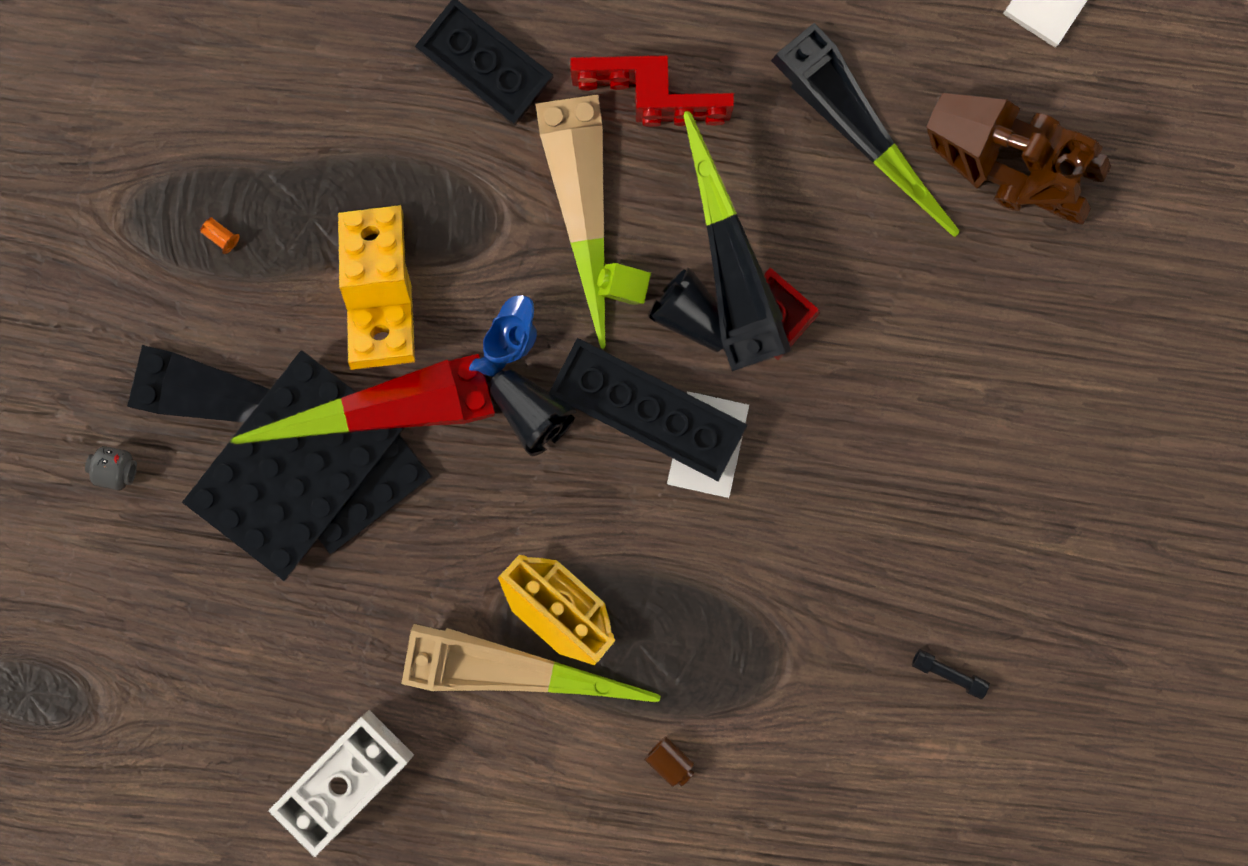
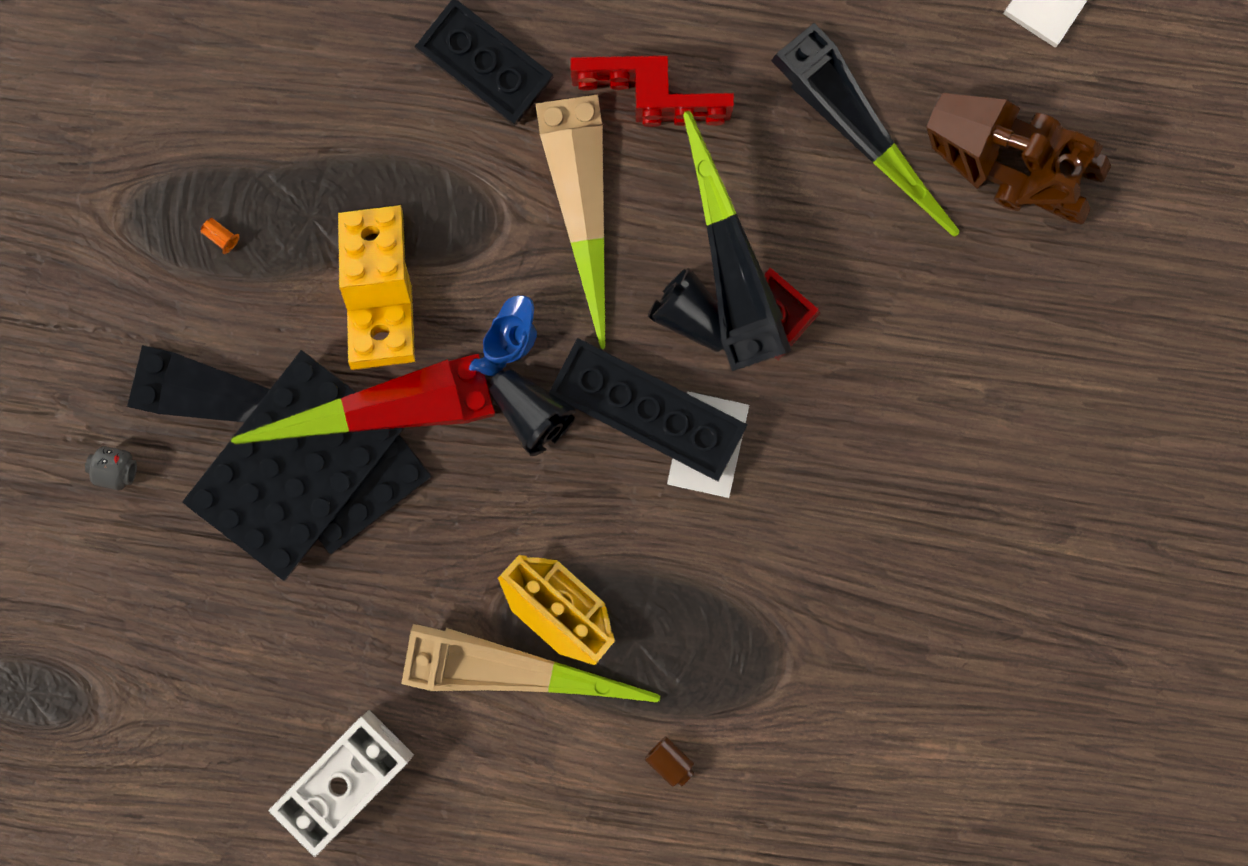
(623, 283): lime brick -> none
(974, 685): black bar -> none

